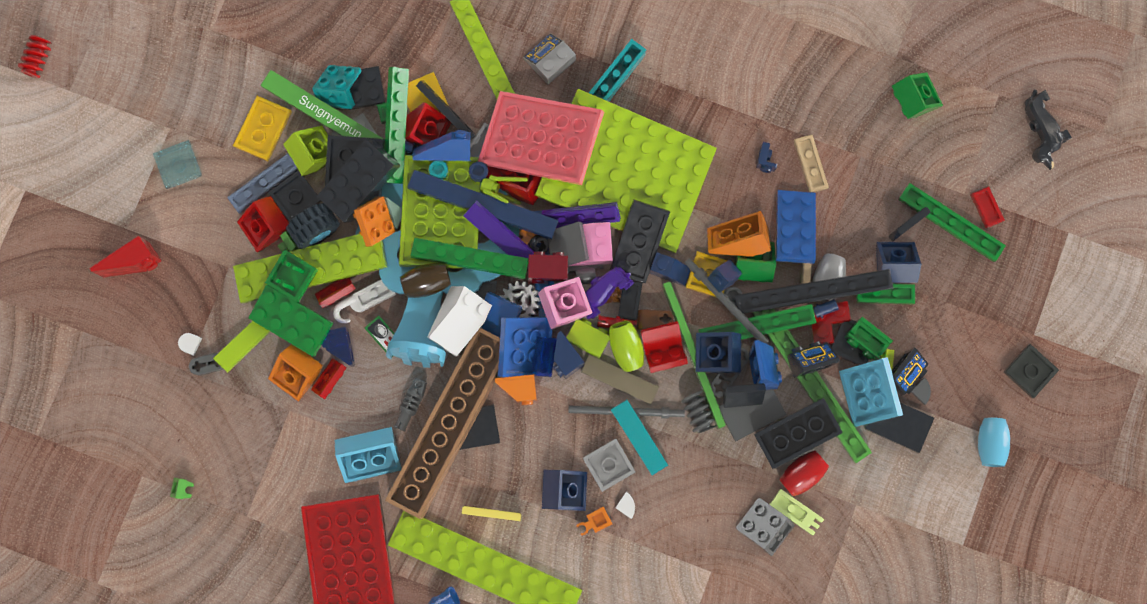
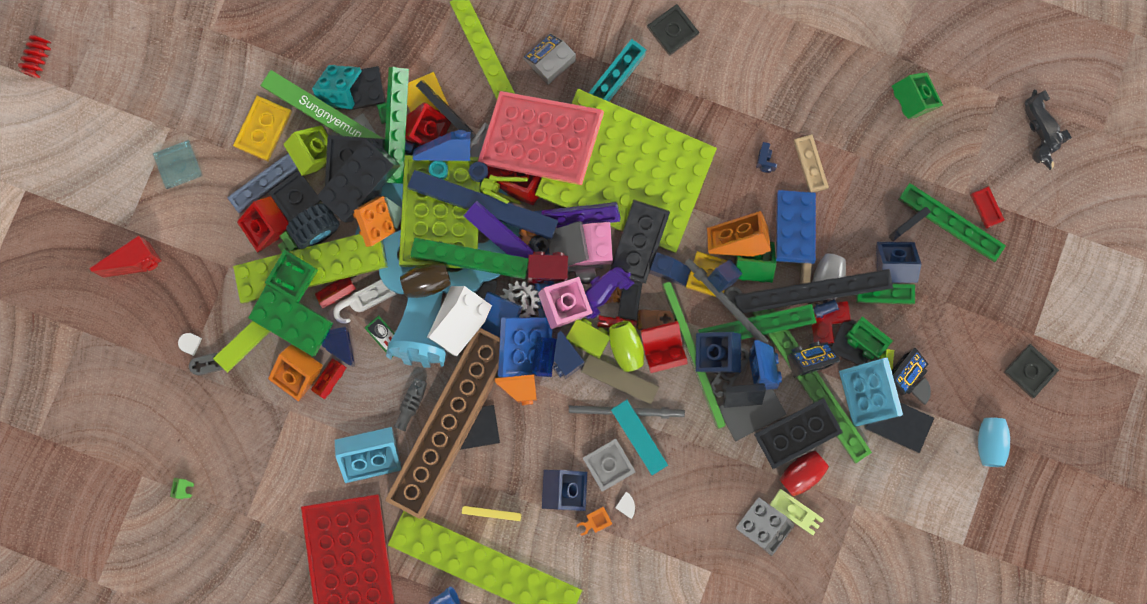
(673, 29): none -> pearl dark grey plate
(698, 412): dark grey piece -> none

